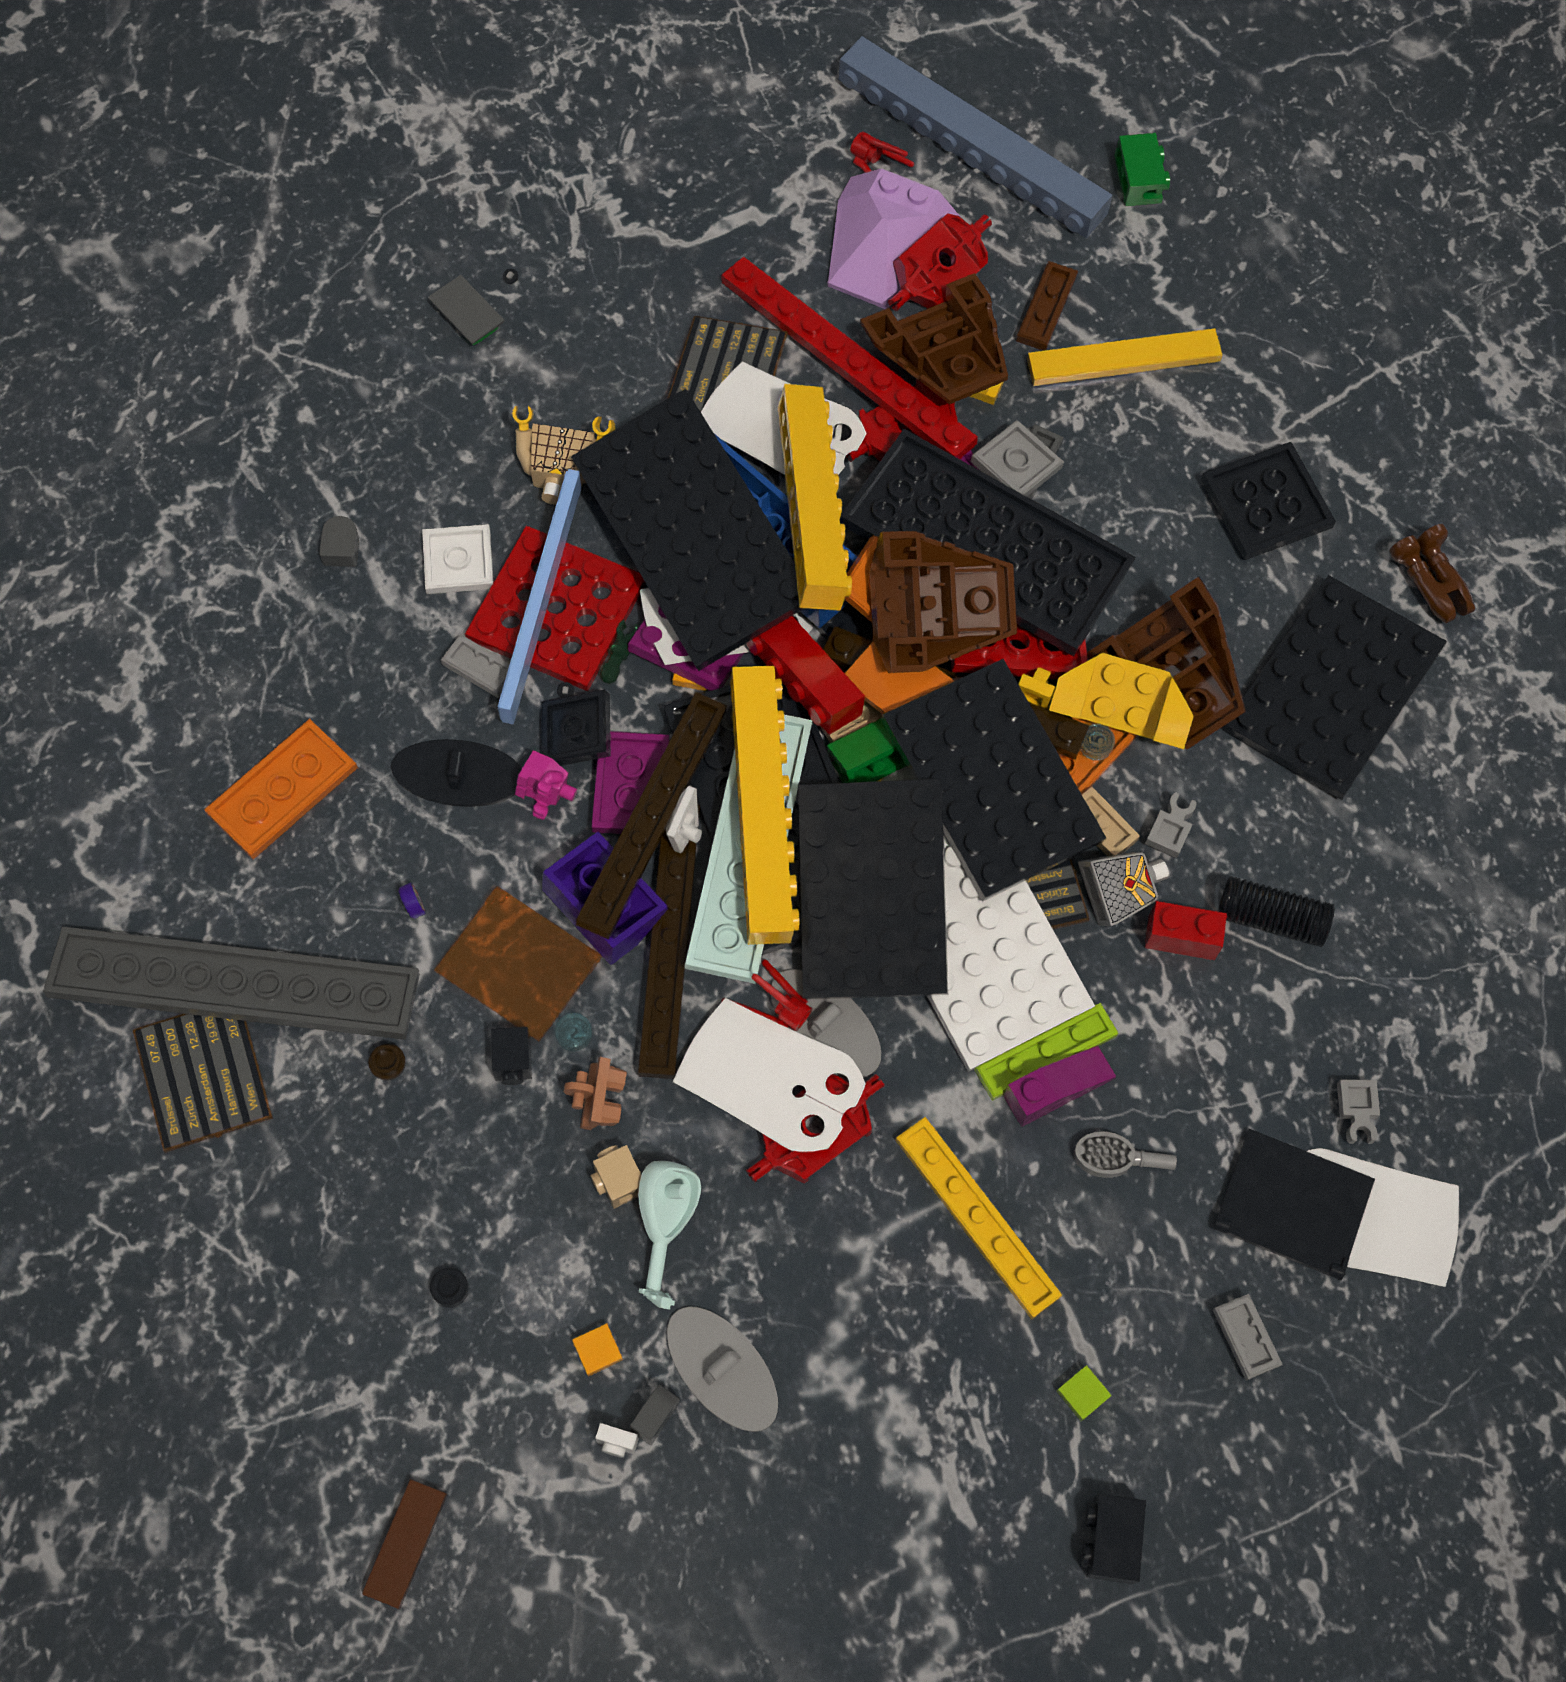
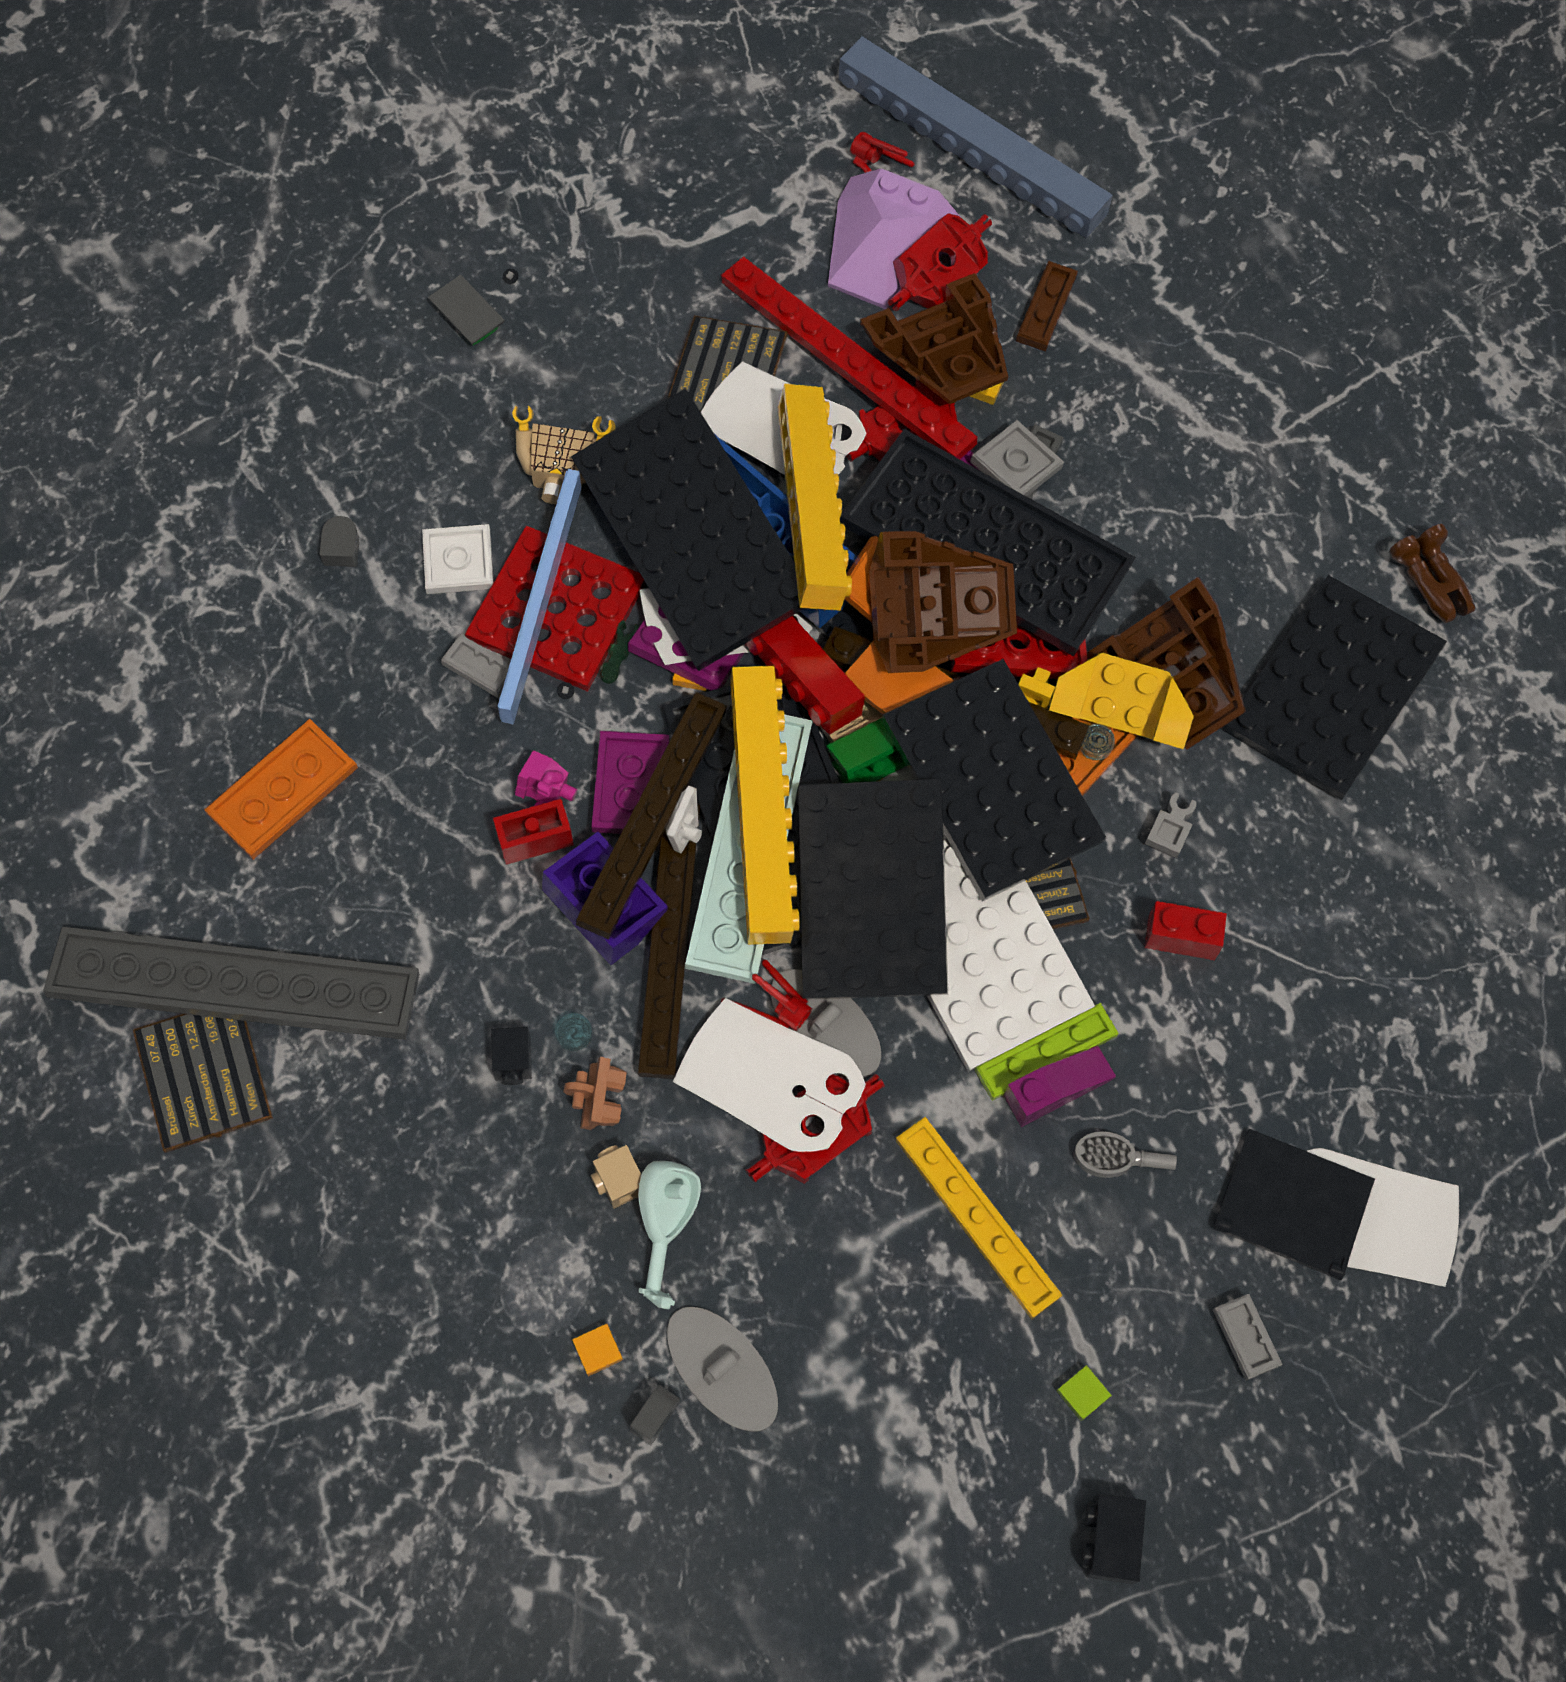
(387, 1062): dark brown plate -> none
(404, 1544): reddish brown tile -> none
(411, 900): dark purple tile -> none
(449, 1287): black tile -> none
(456, 772): black shield -> none
(518, 963): clear orange piece -> none
(533, 831): none -> red brick
(577, 727): black tile -> none
(616, 1441): white plate -> none
(1118, 832): tan plate -> none
(1121, 885): torso -> none
(1124, 357): yellow tile -> none
(1141, 169): green brick -> none
(1268, 500): black plate -> none
(1316, 930): black piece -> none
(1360, 1103): light grey plate -> none

